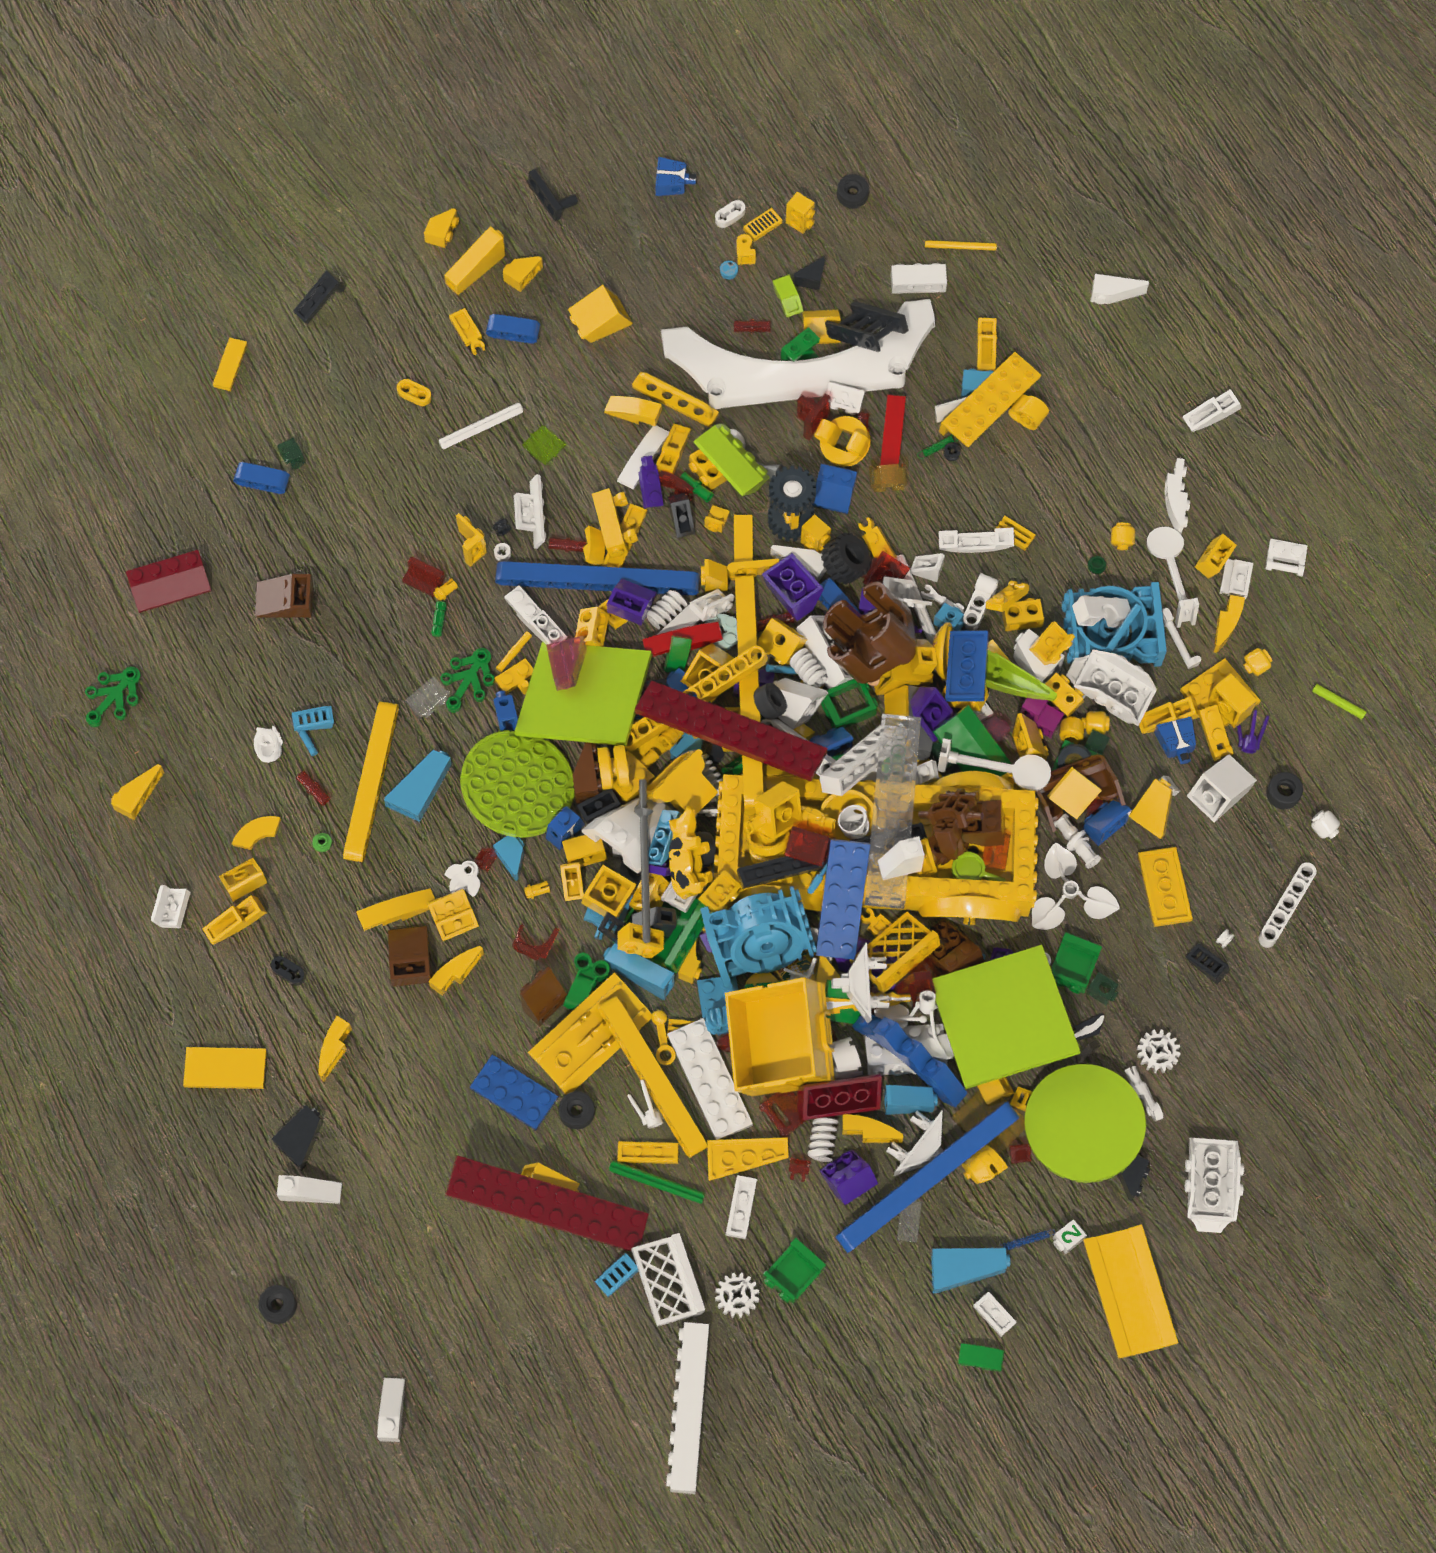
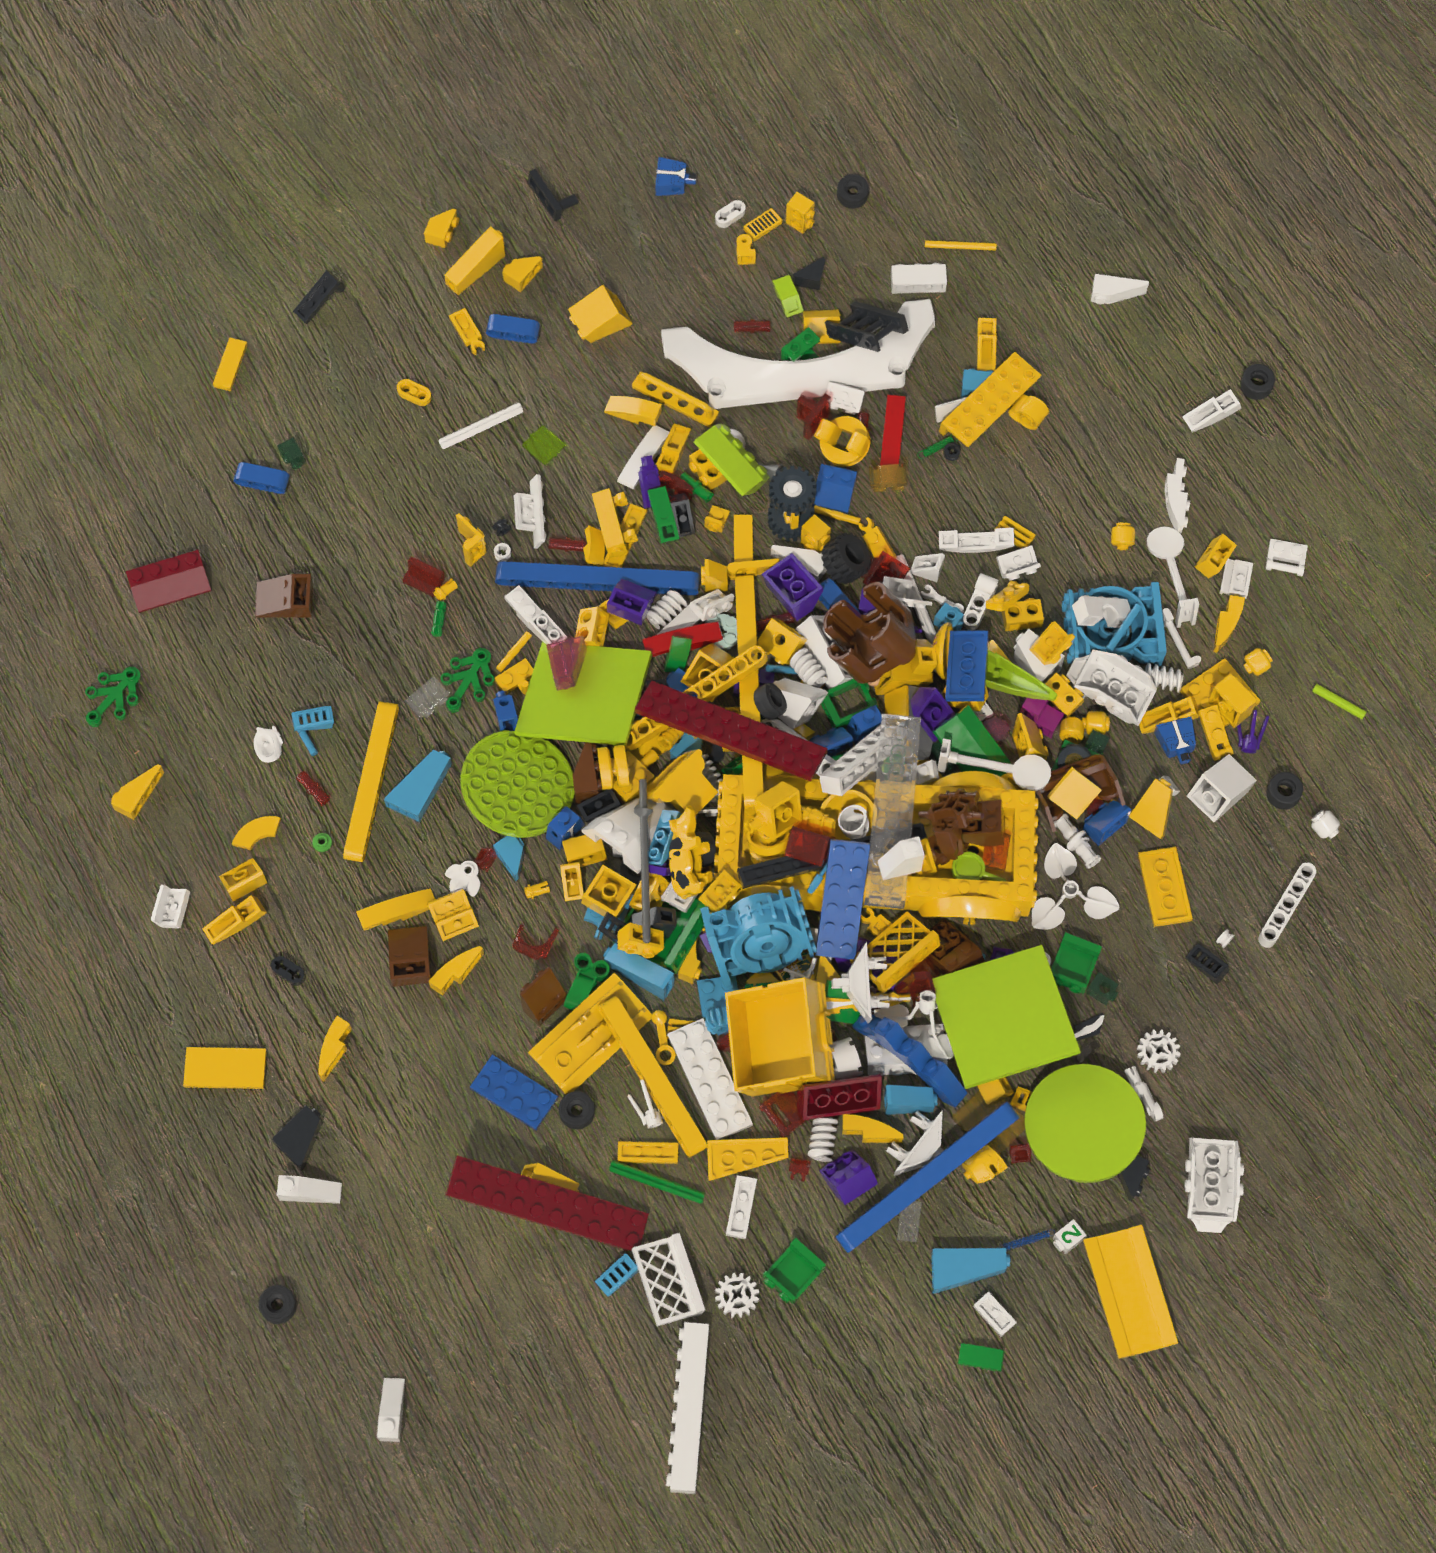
(663, 515): none -> green slope
(728, 269): dark azure tile -> none
(837, 515): none -> yellow piece
(864, 722): none -> blue torso
(922, 1019): white hinge -> none
(1018, 562): none -> white bracket
(1096, 565): dark green plate -> none
(1165, 678): none -> white piece
(1254, 391): none -> black tyre

